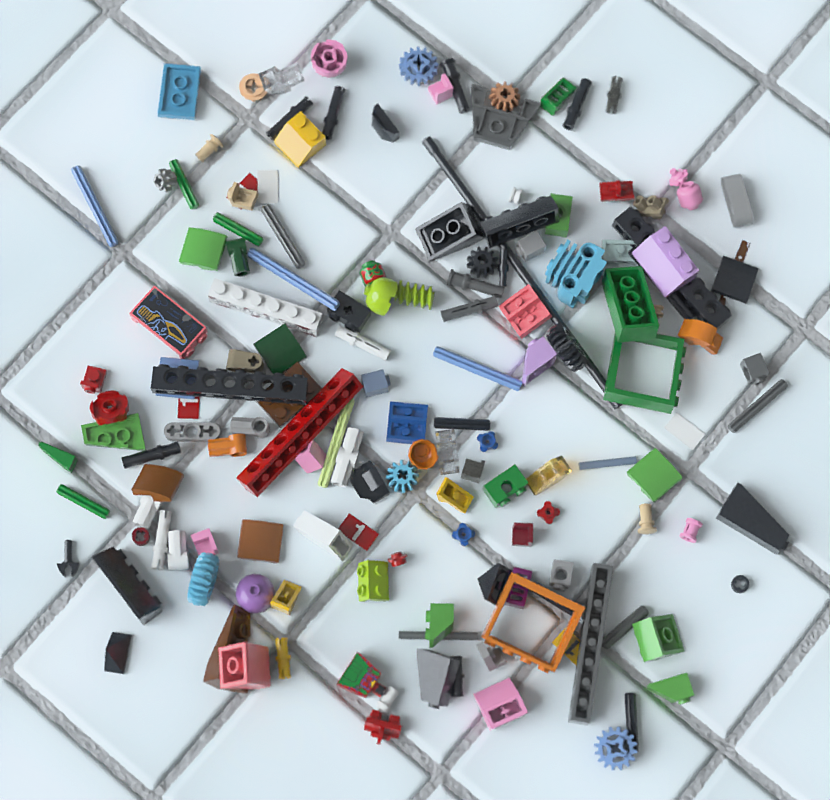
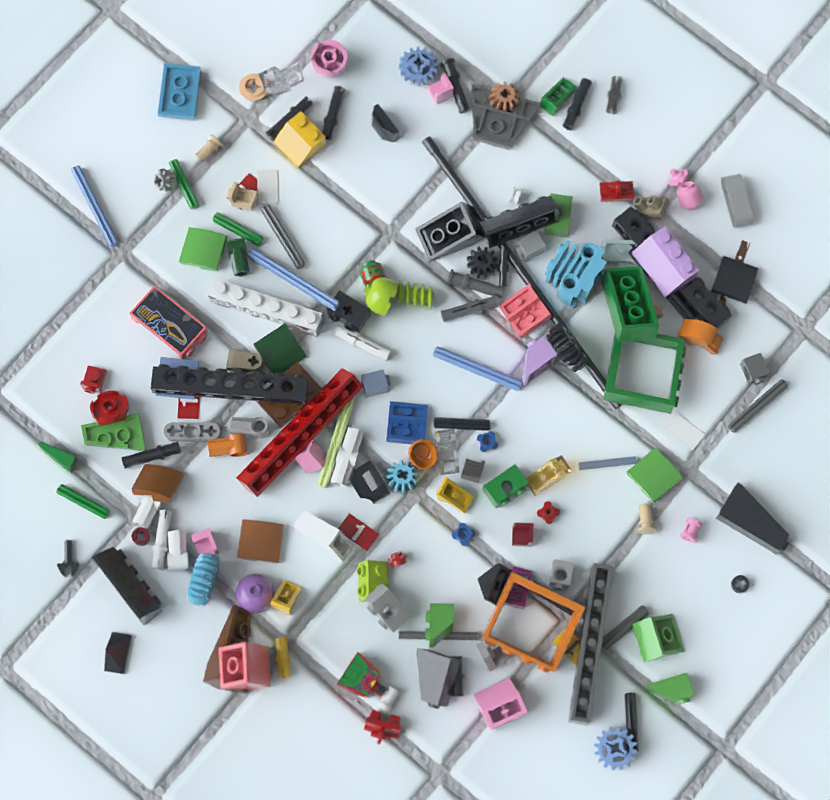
(396, 614): none -> light grey brick

